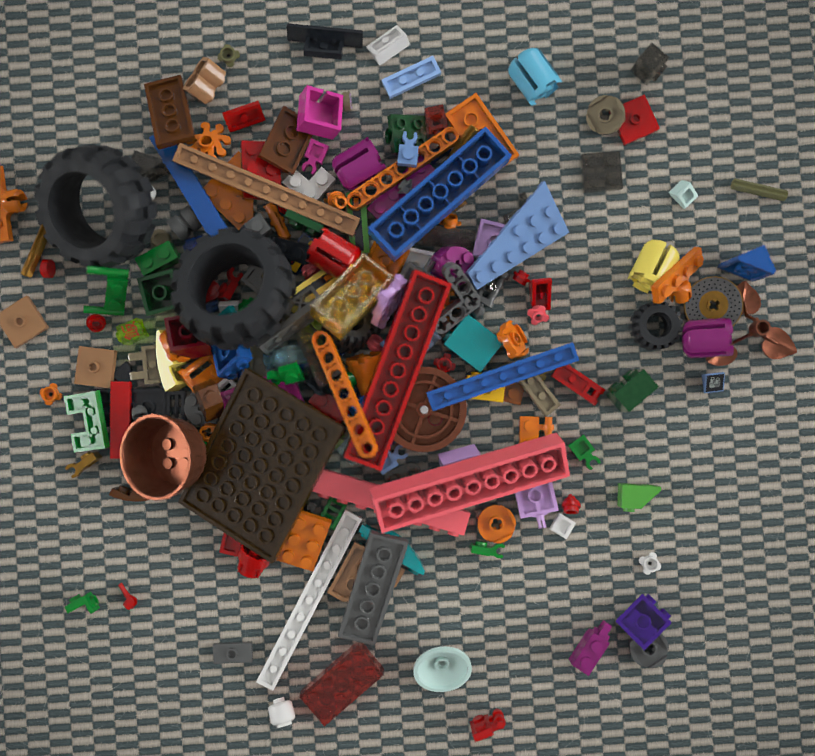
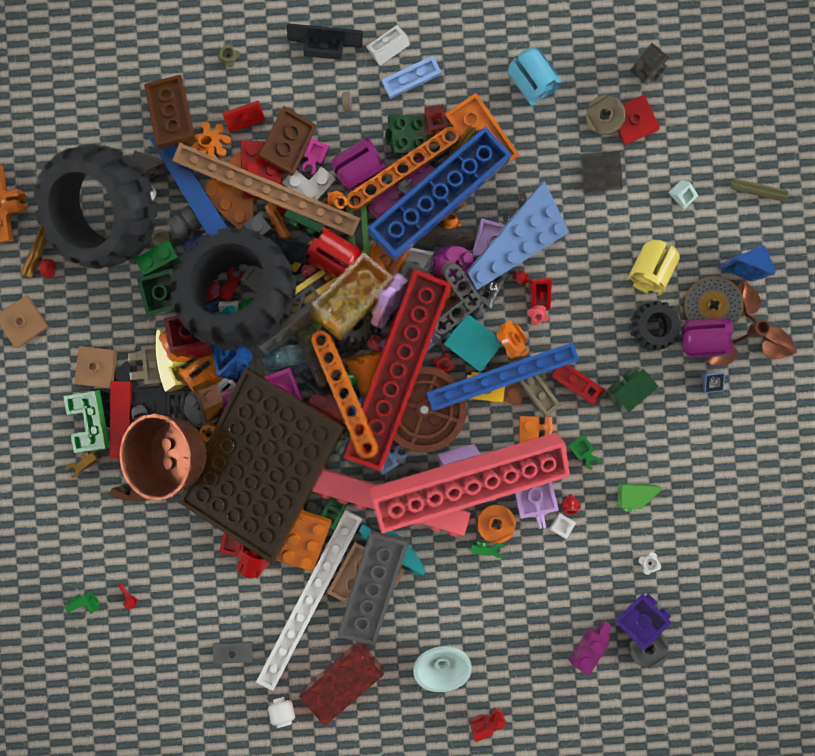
(45, 394): orange plate -> none
(96, 322): red plate -> none
(115, 291): green plate -> none
(131, 331): clear neon green brick -> none
(204, 80): medium nougat brick -> none
(288, 374): green plate -> none
(320, 117): dark pink piece -> none
(408, 153): medium blue plate -> none
(676, 279): orange plate -> none

